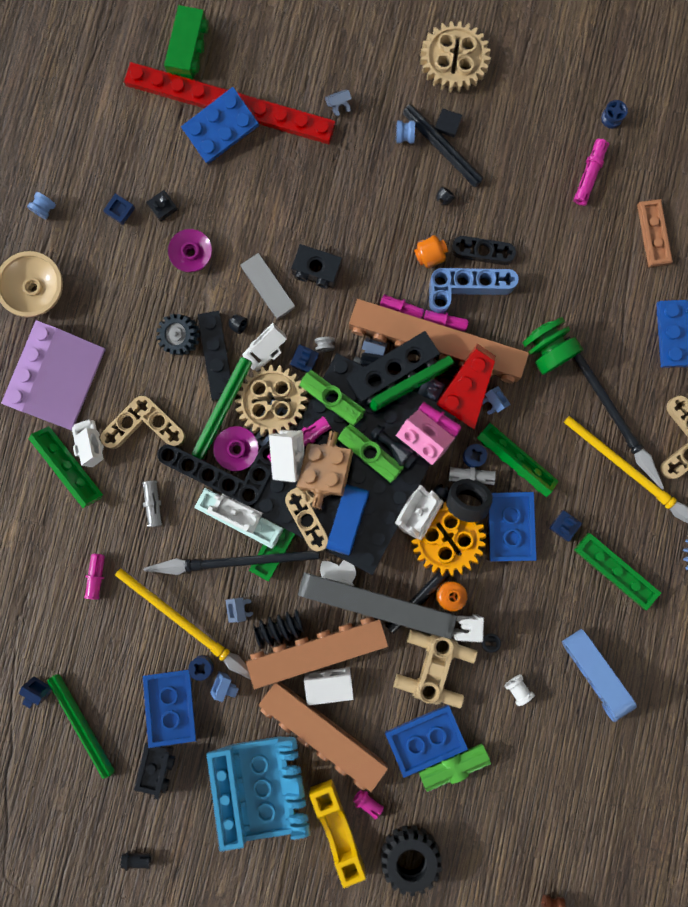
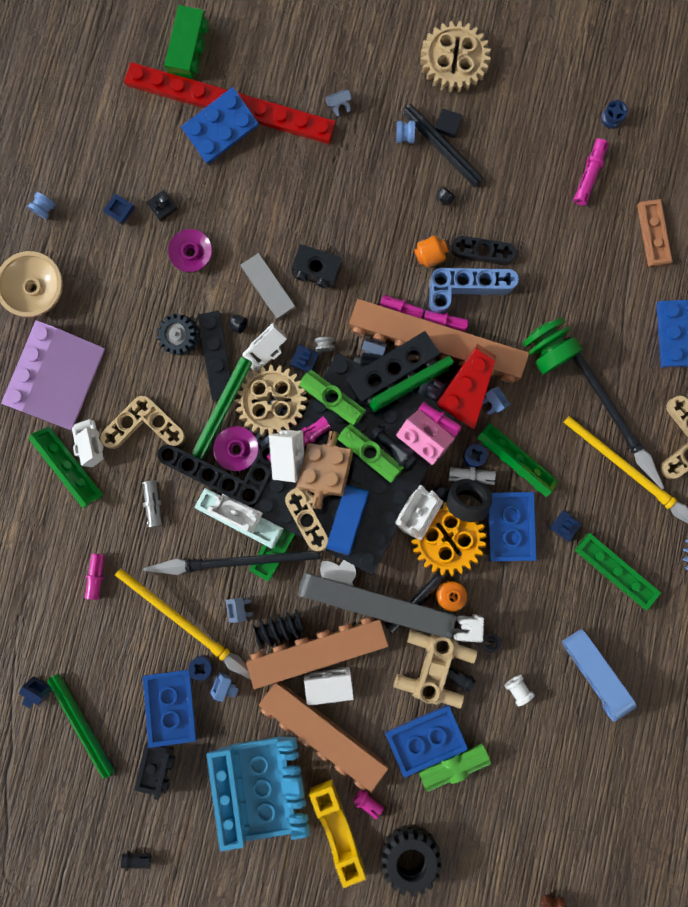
(461, 679): none -> black pin

